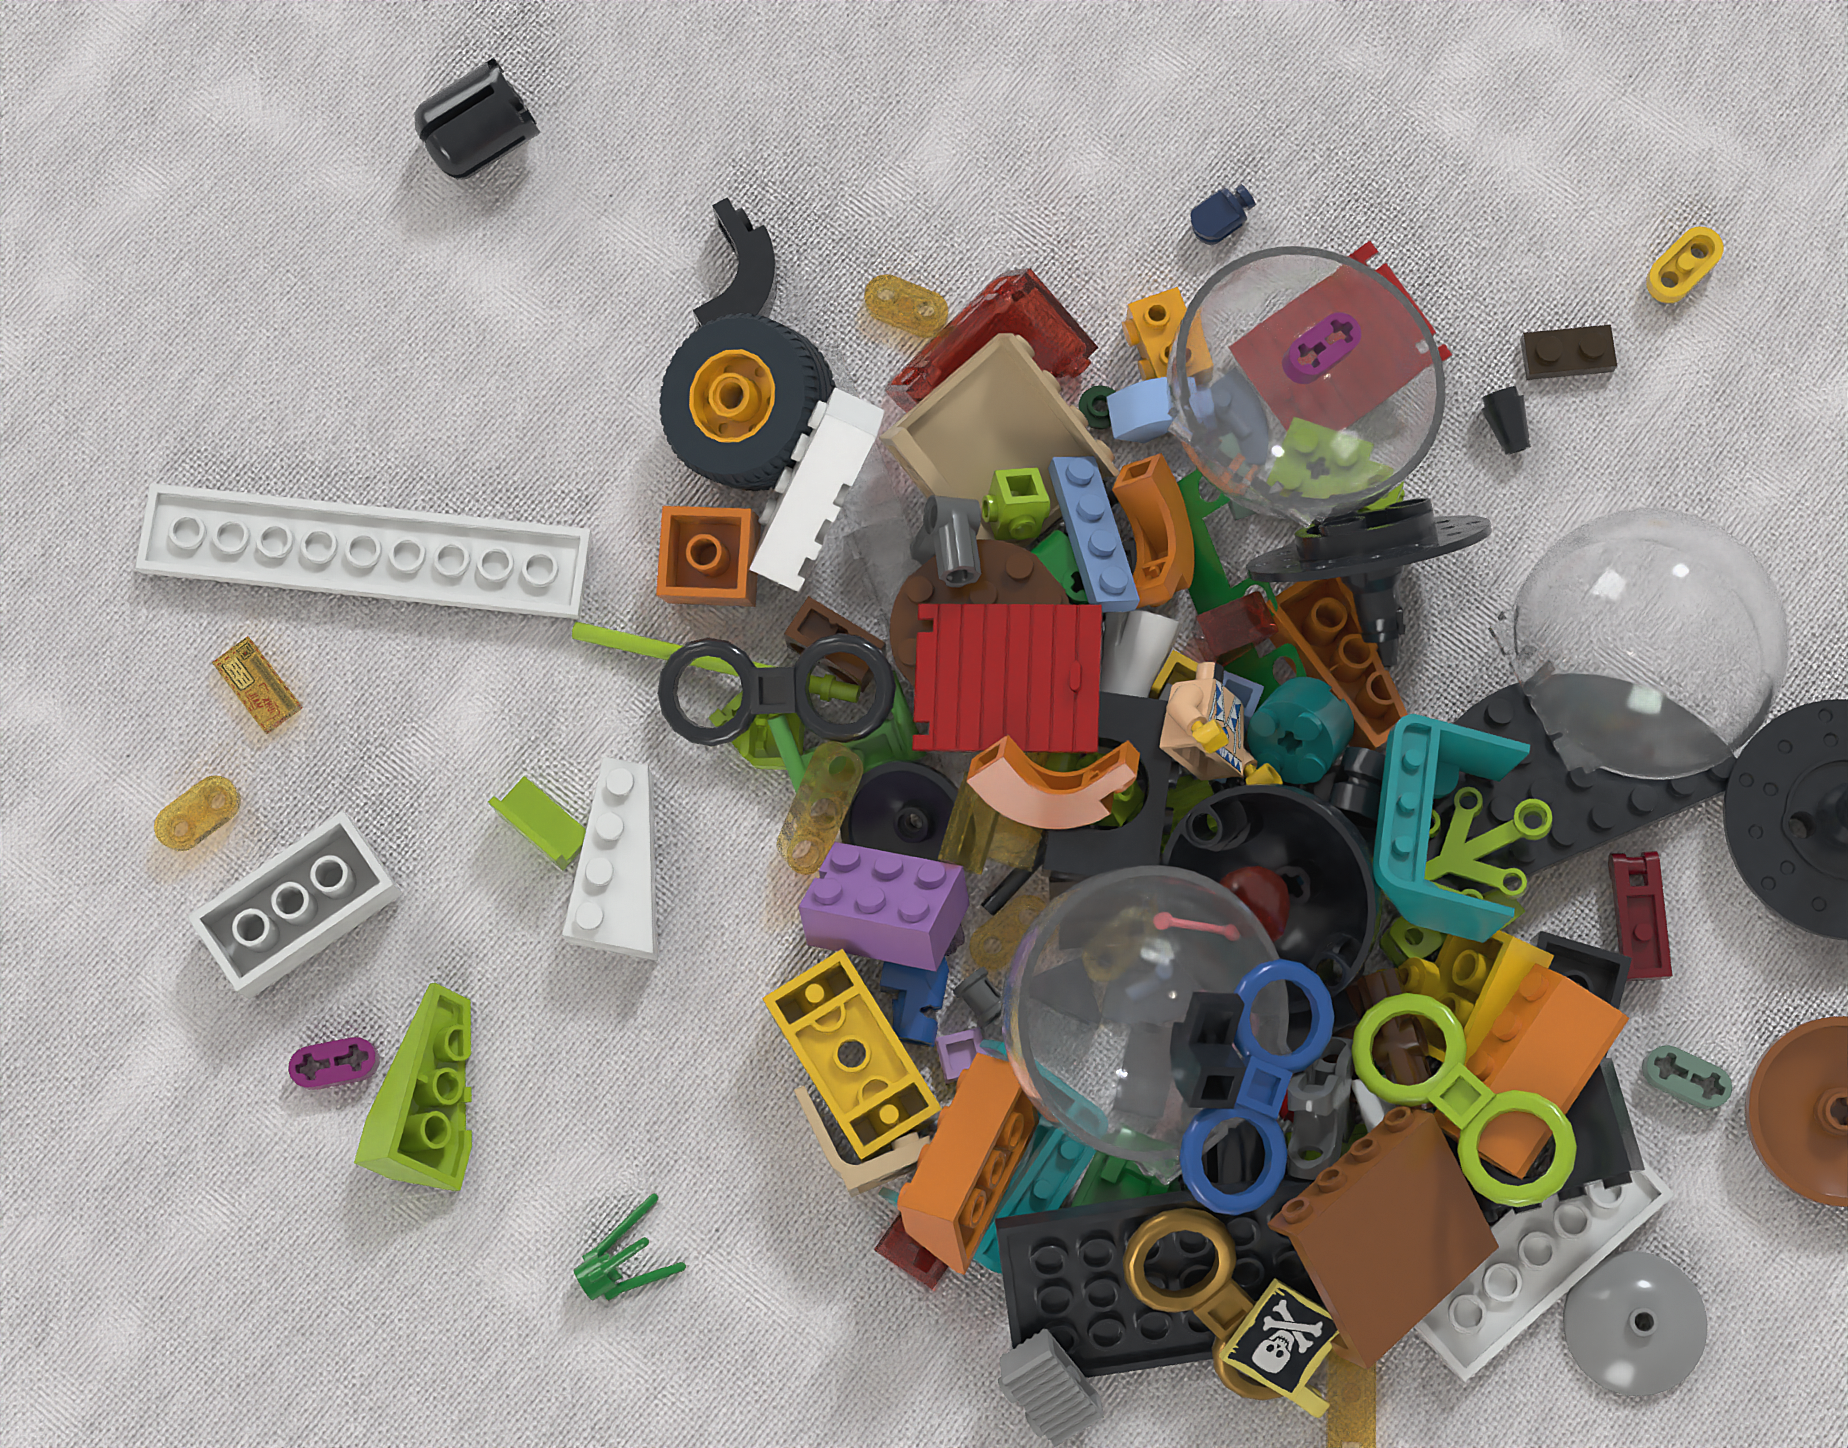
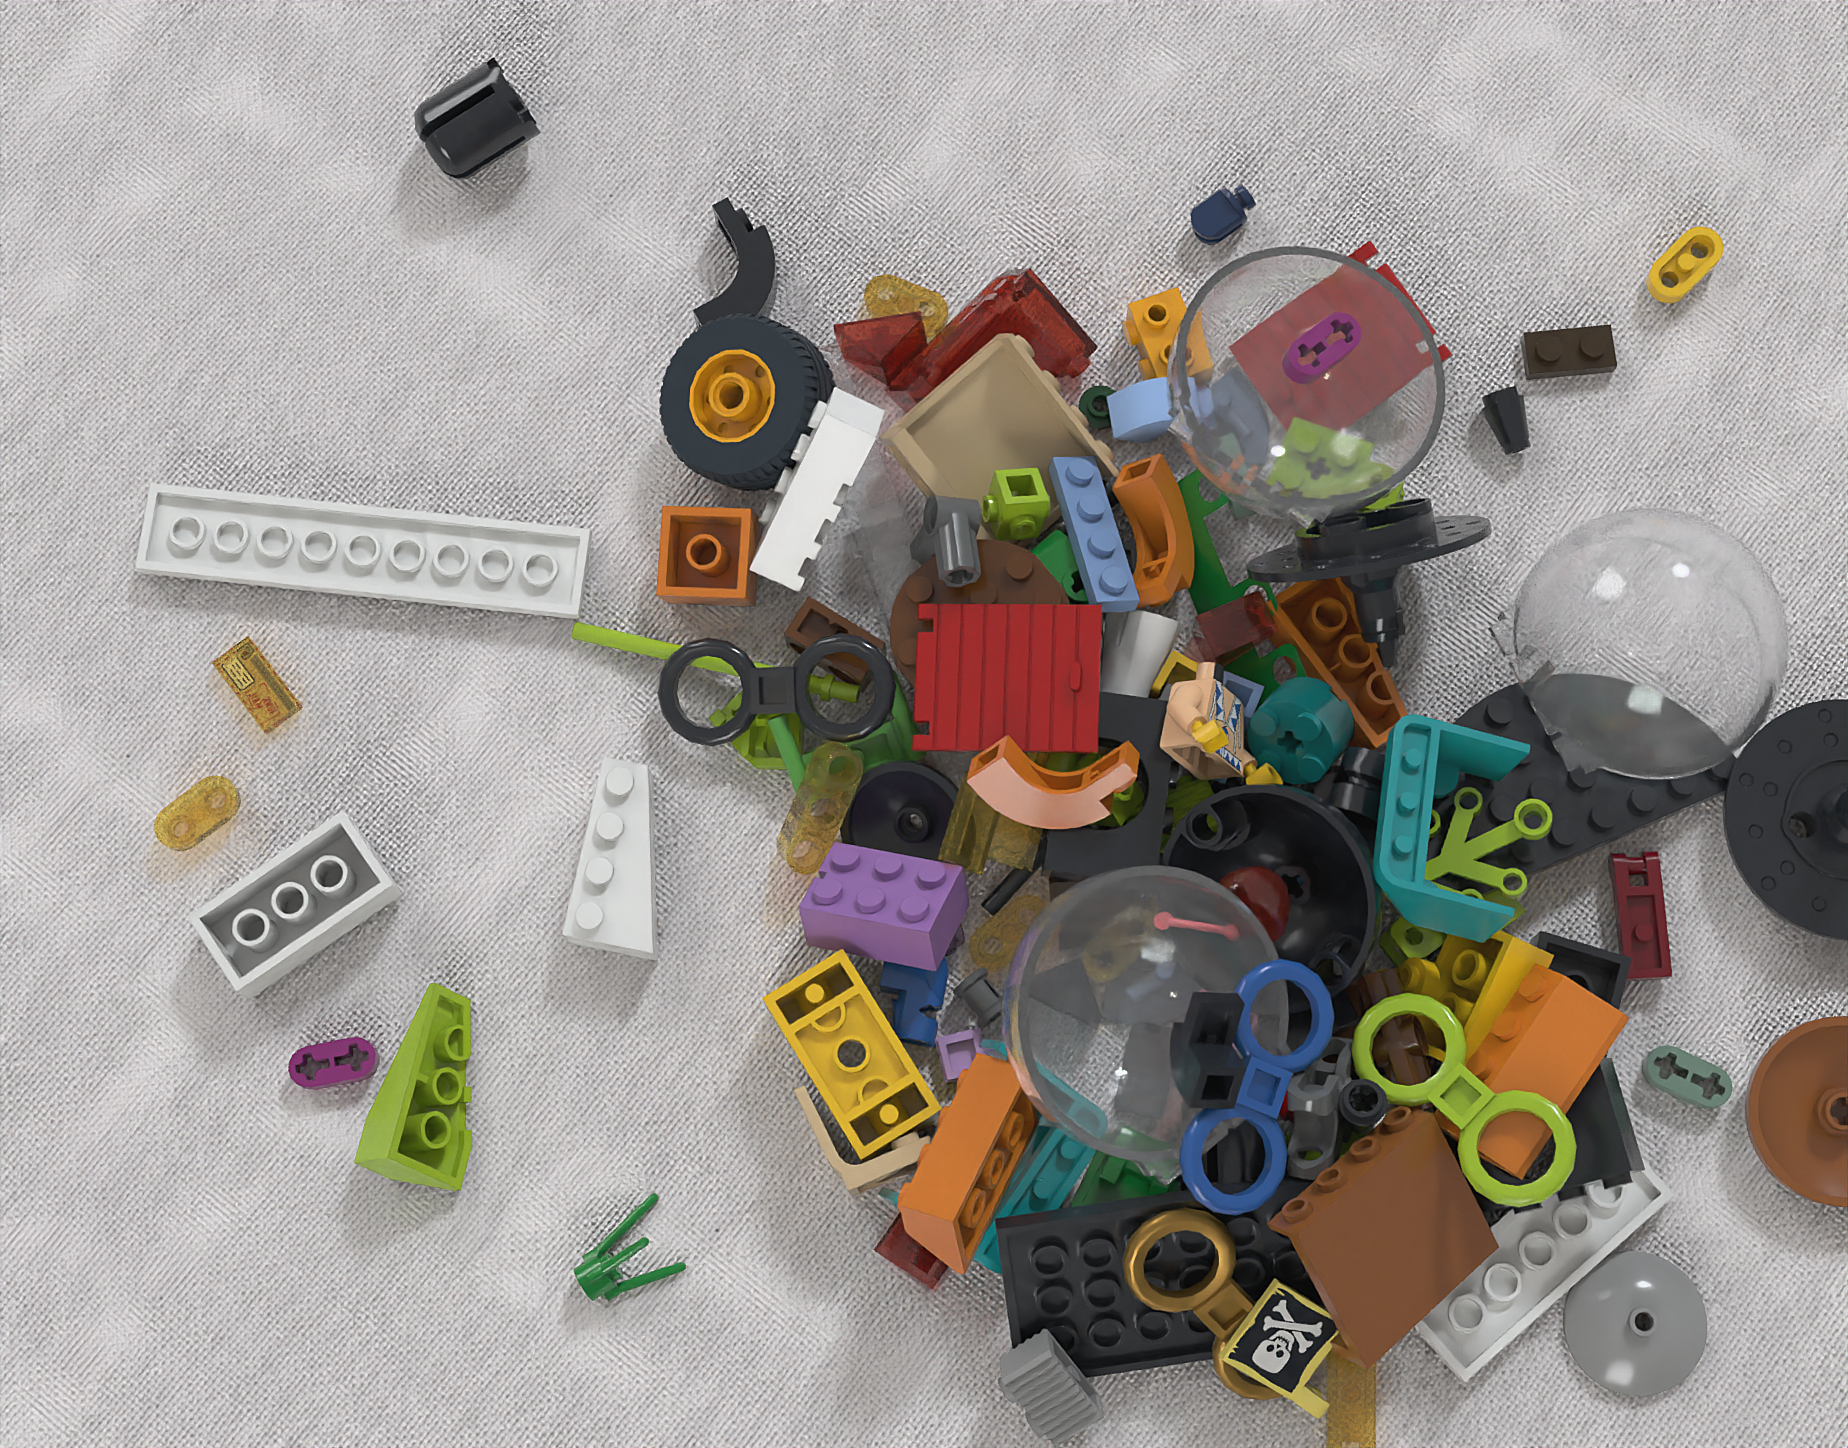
(541, 822): lime panel -> none
(882, 344): none -> clear red slope
(1366, 1097): none -> black cone

